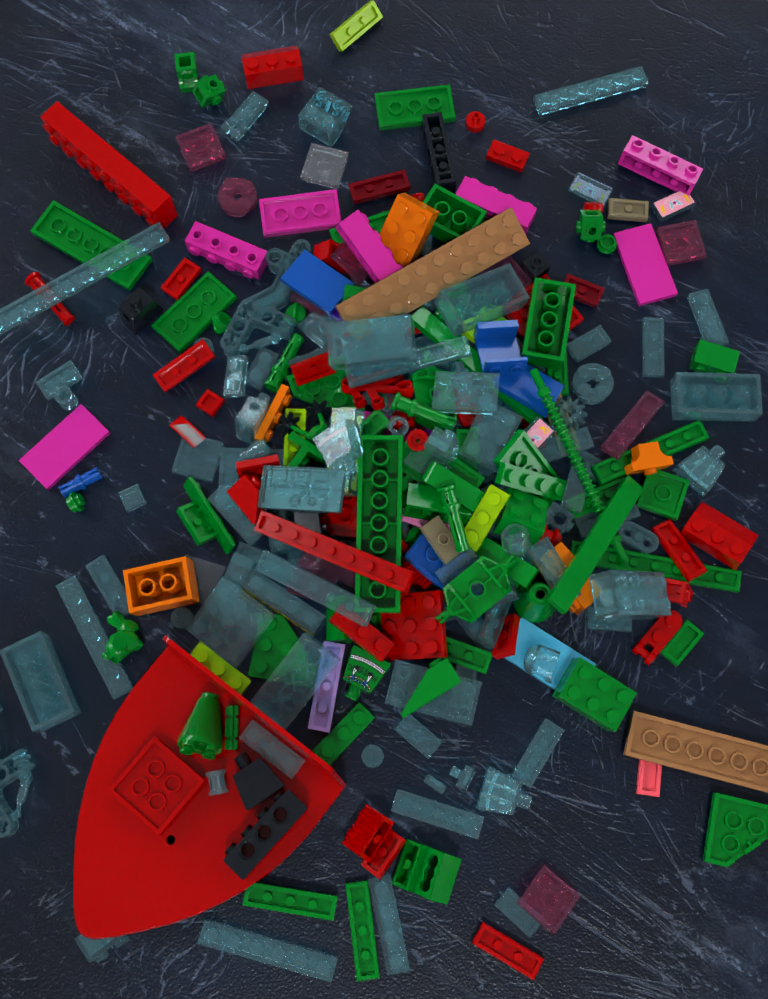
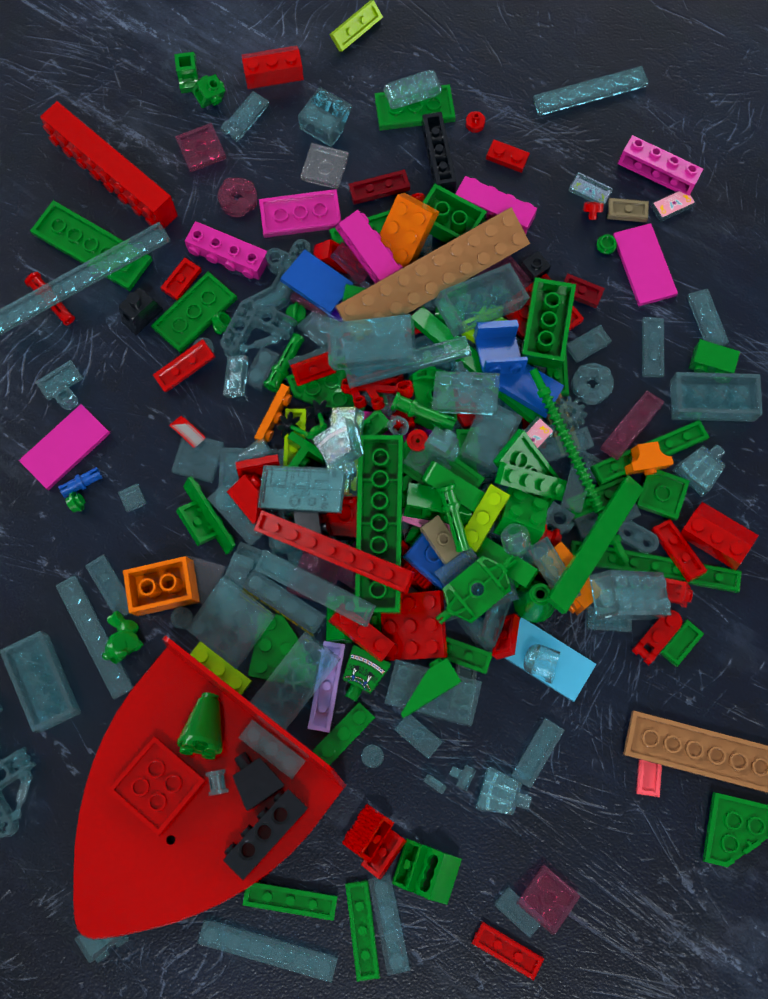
(210, 403): red tile -> none
(232, 727): green axle -> none
(250, 417): clear light blue torso -> none
(412, 89): none -> clear light blue beam
(437, 814): clear light blue plate -> none
(590, 225): green brick -> none
(594, 694): green brick -> none
(681, 242): clear pink plate -> none

